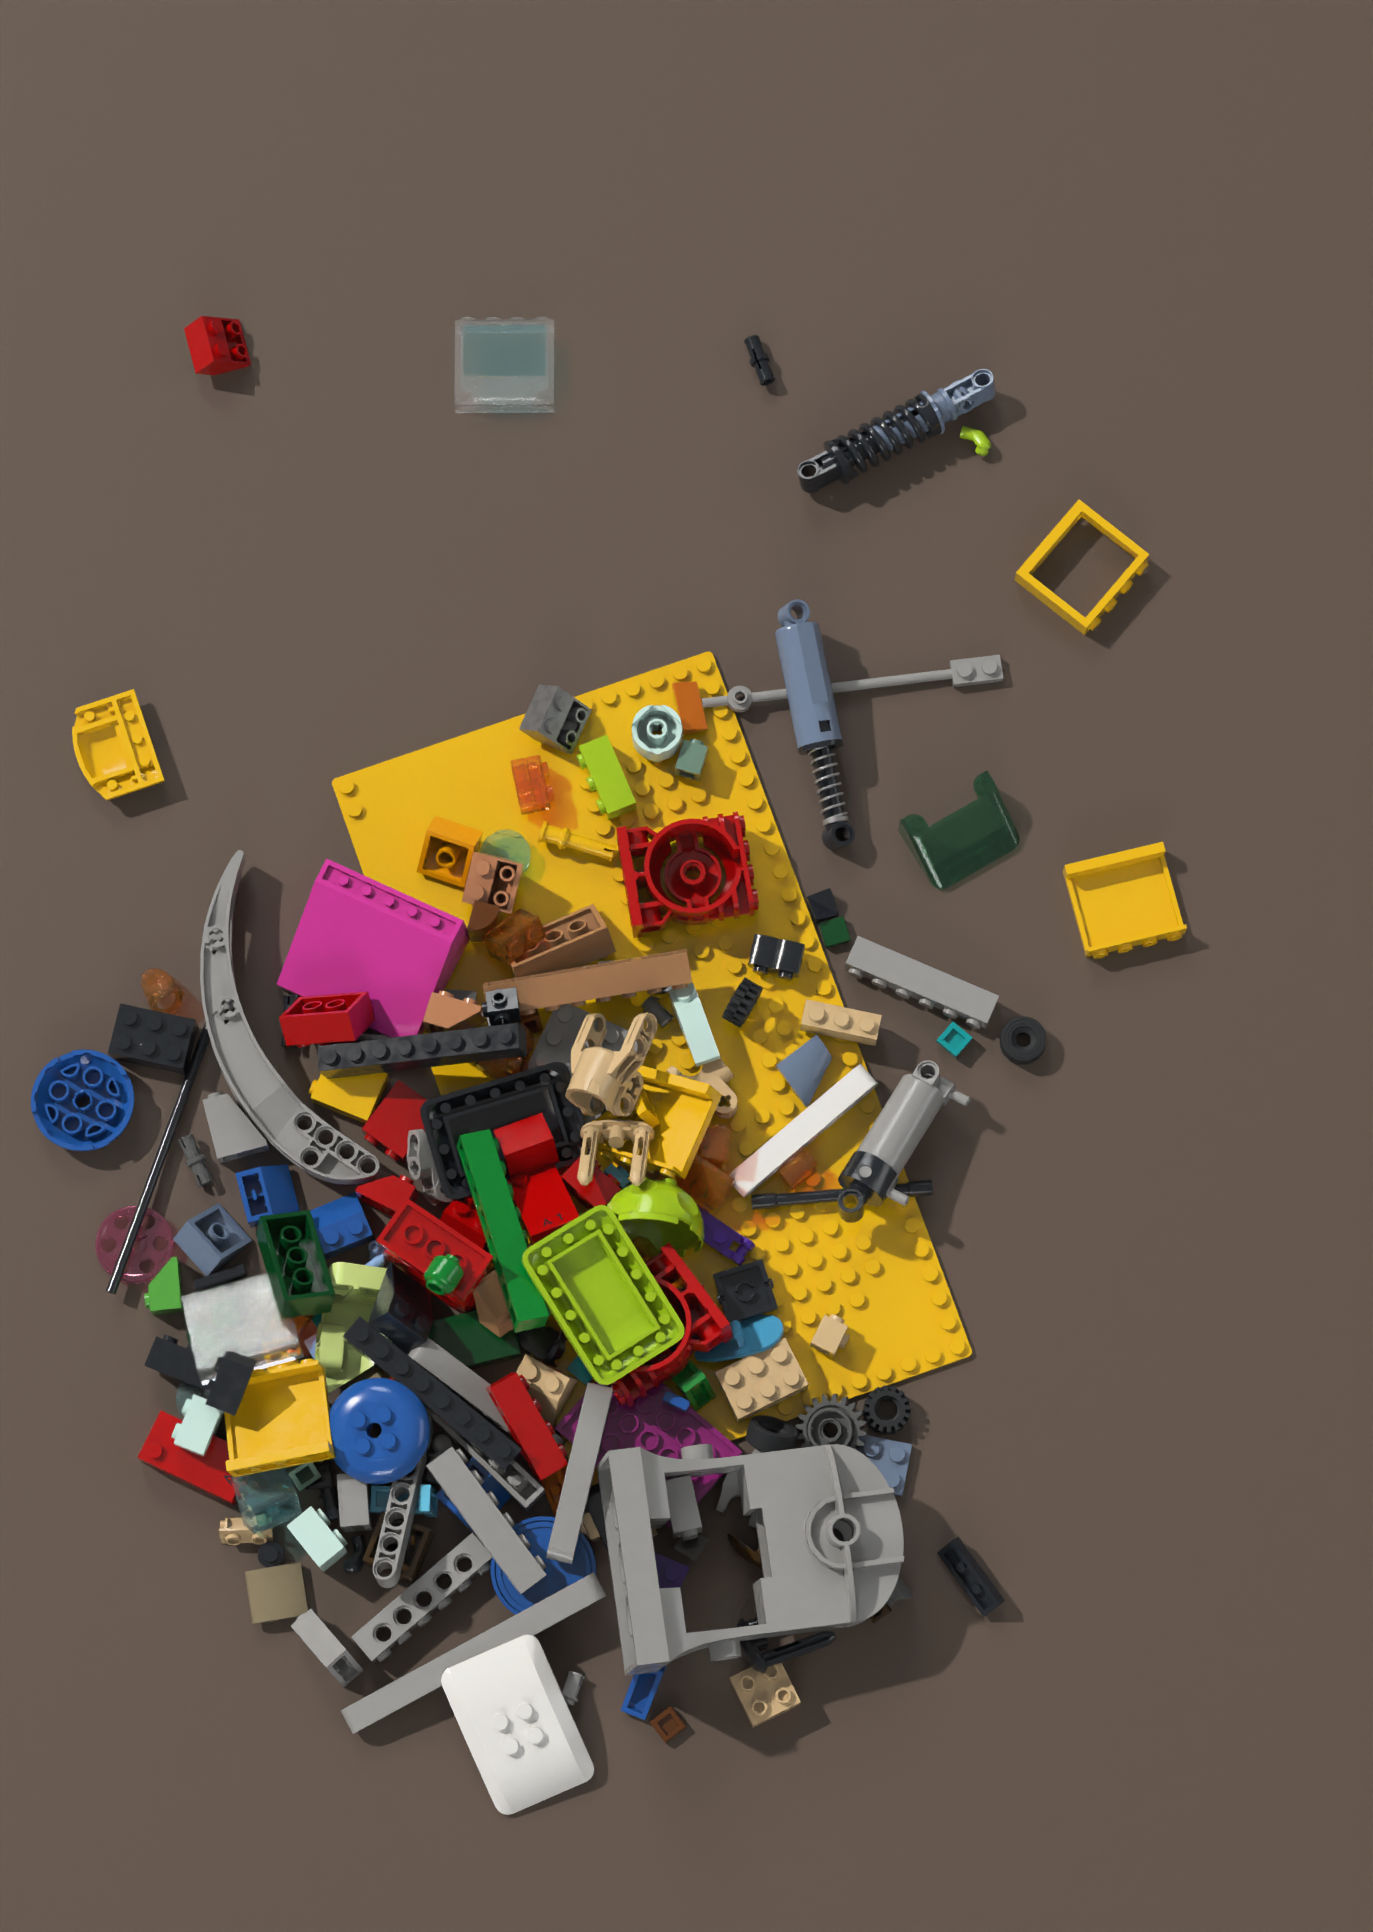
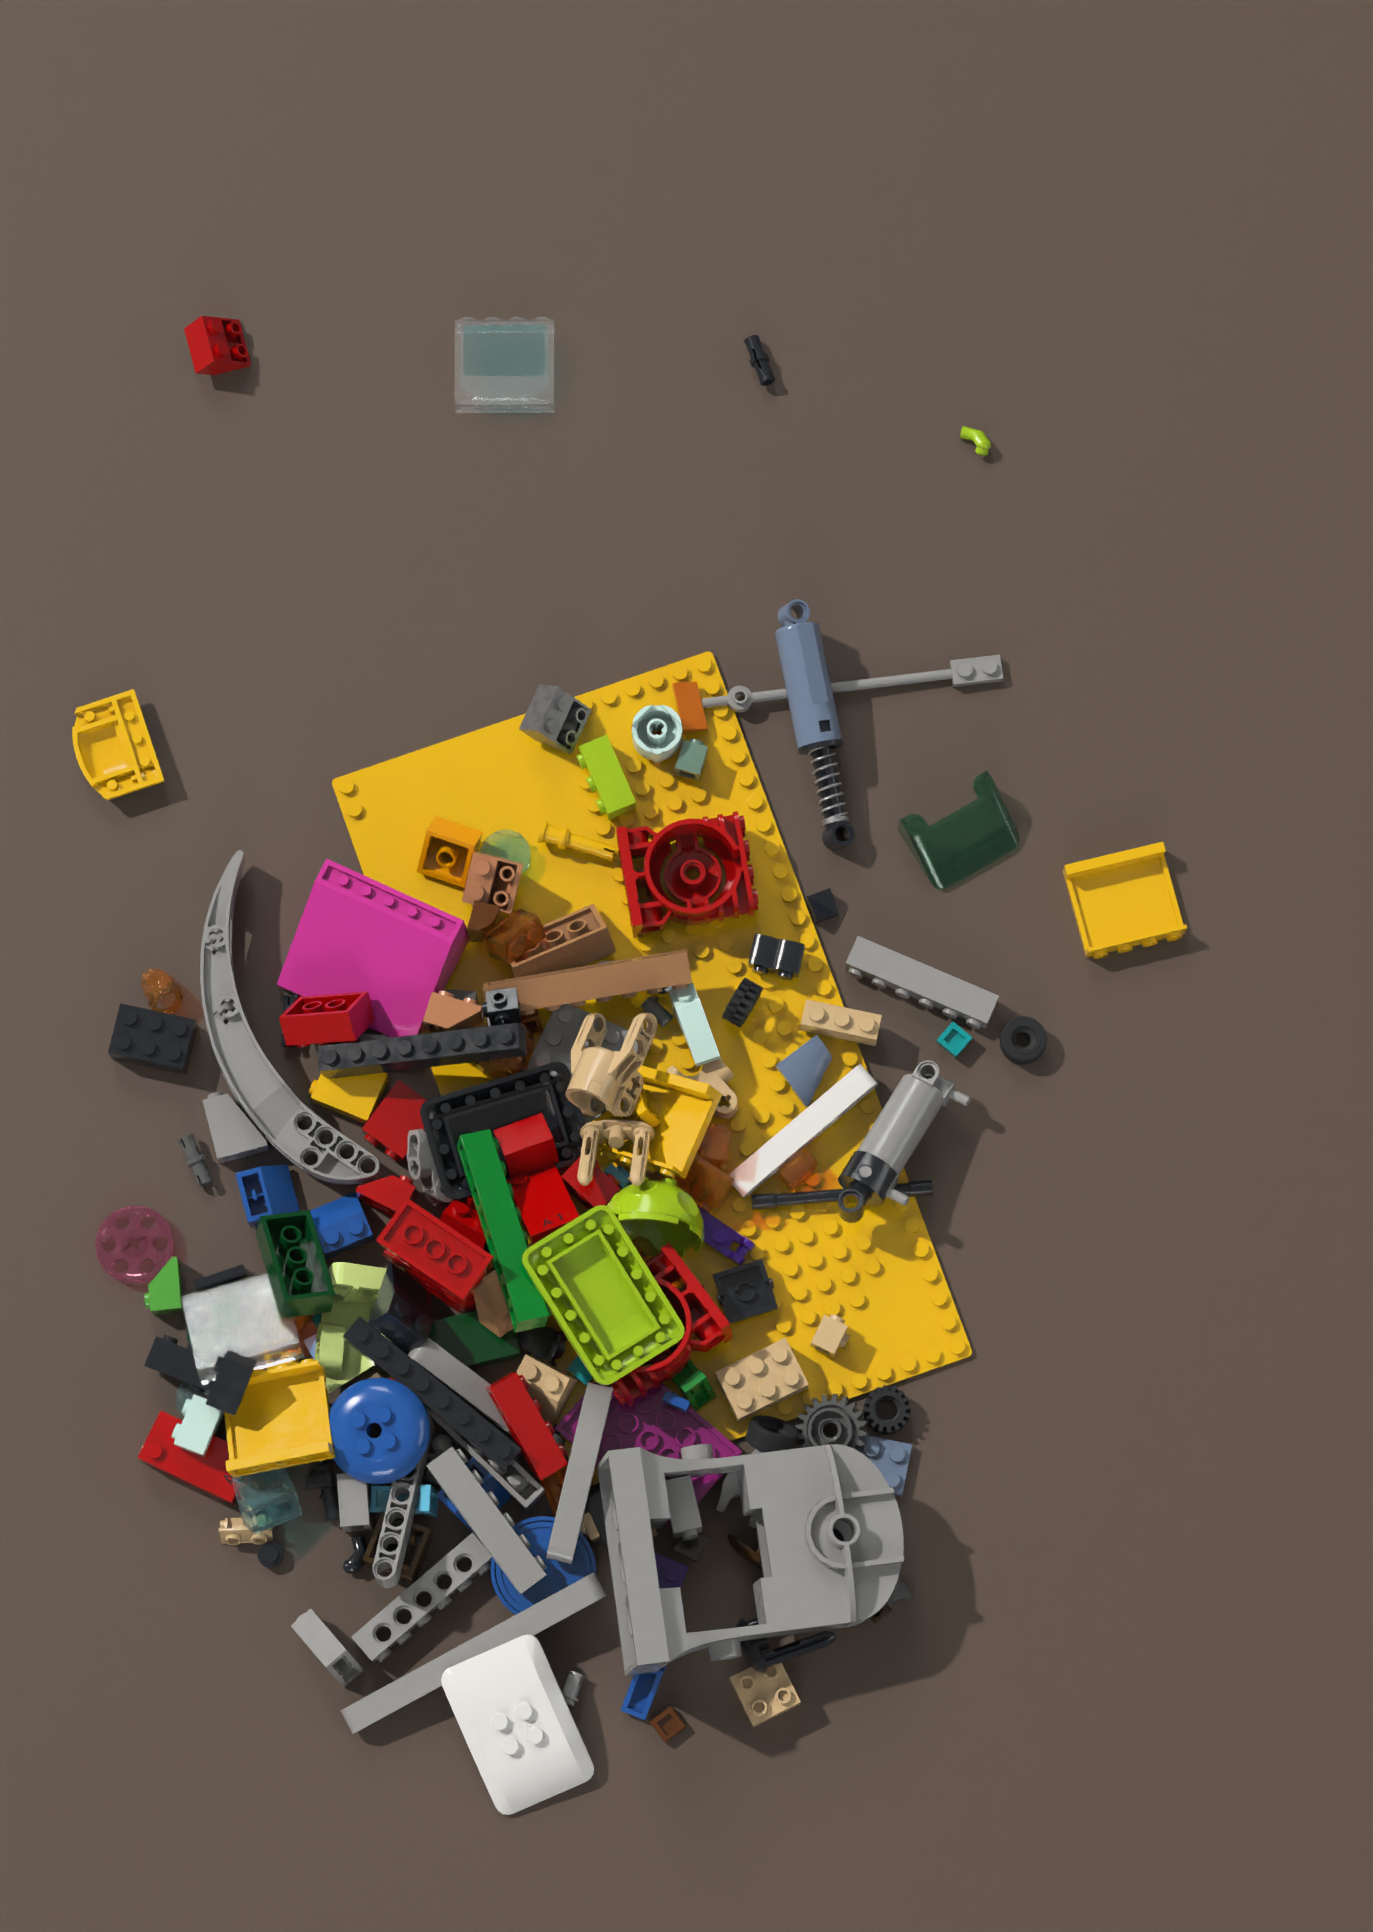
(78, 1076): blue brick -> none
(158, 1161): black piece -> none
(212, 1239): sand blue slope -> none
(276, 1593): dark tan slope -> none
(303, 1474): sand green brick -> none
(317, 1539): light aqua brick -> none
(376, 1255): light blue arm -> none
(443, 1274): green head -> none
(531, 784): clear orange brick -> none
(749, 1338): dark azure shield -> none
(834, 932): dark green tile -> none
(900, 427): black piece -> none
(971, 1576): black plate -> none
(1108, 602): yellow window -> none

